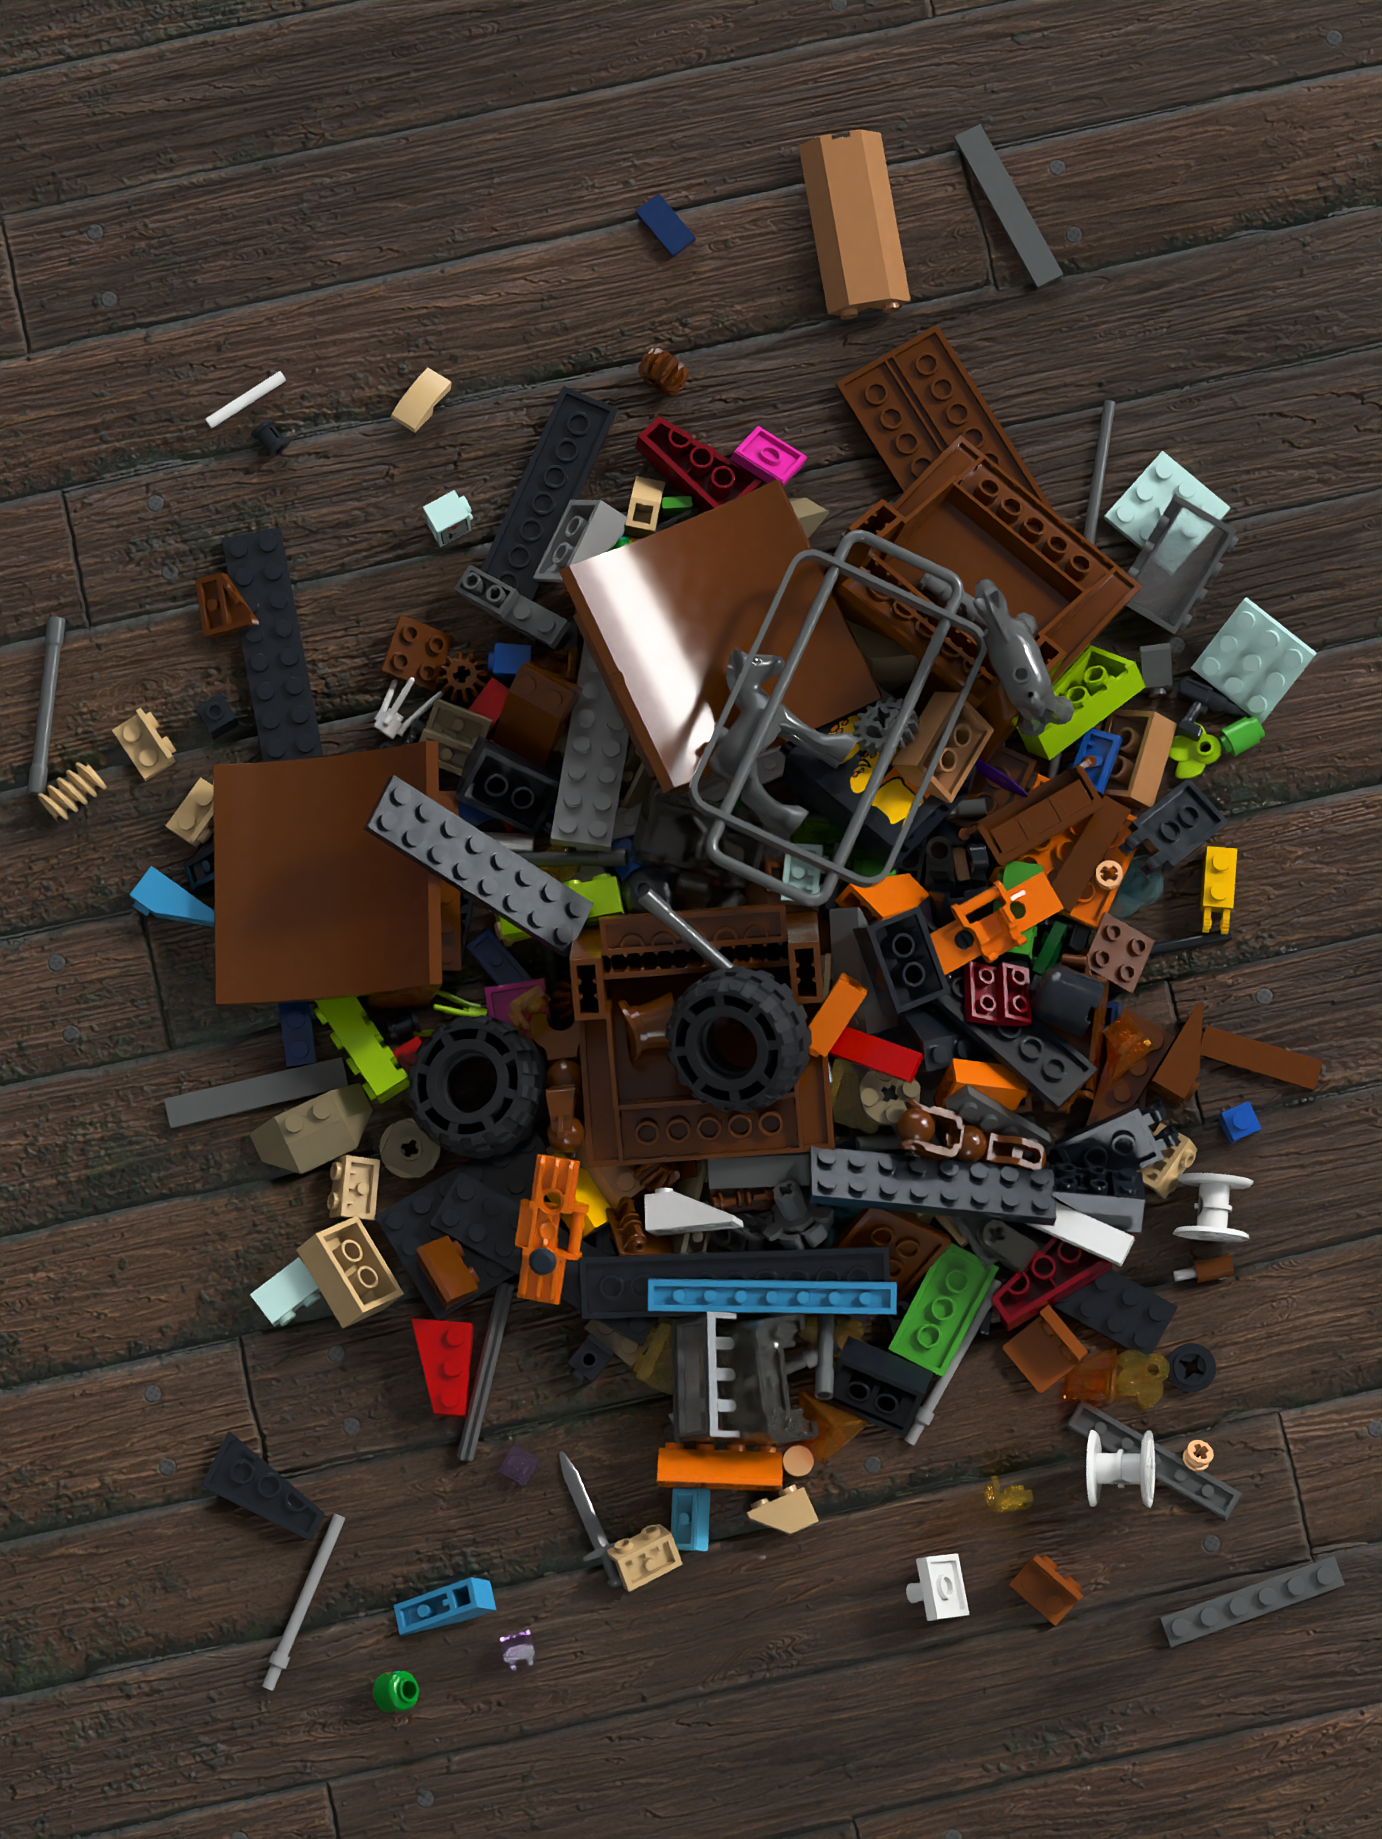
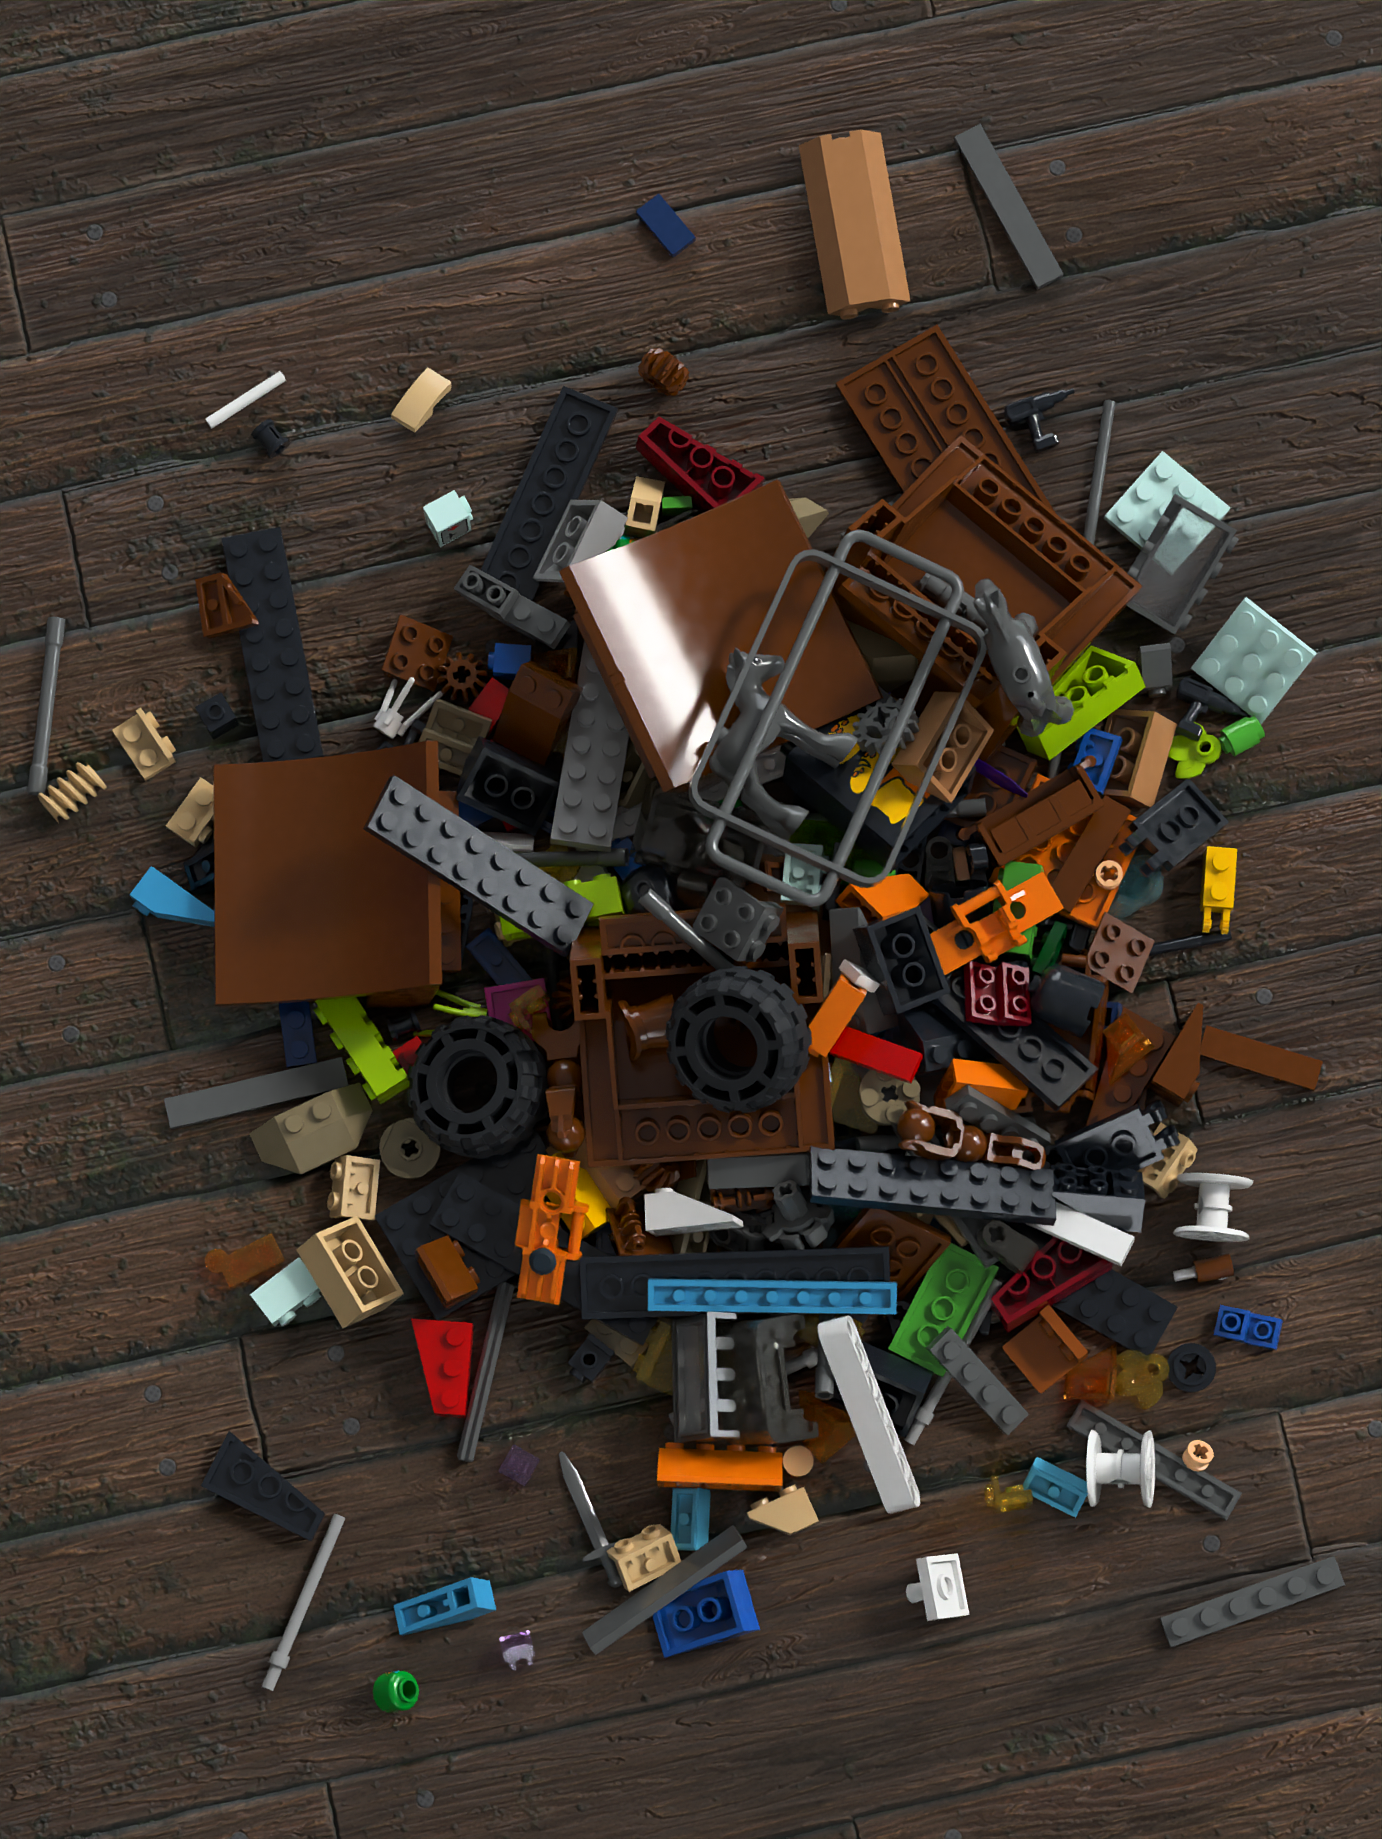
(246, 1261): none -> clear orange hinge
(664, 1589): none -> dark grey tile
(707, 1614): none -> blue slope
(737, 921): none -> dark grey bracket
(768, 457): dark pink tile -> none
(859, 976): none -> white tile
(869, 1414): none -> white beam
(977, 1380): none -> dark grey plate
(1031, 410): none -> black piece
(1046, 1589): dark orange bracket -> none
(1056, 1486): none -> medium azure slope
(1239, 1123): blue brick -> none
(1248, 1327): none -> blue slope

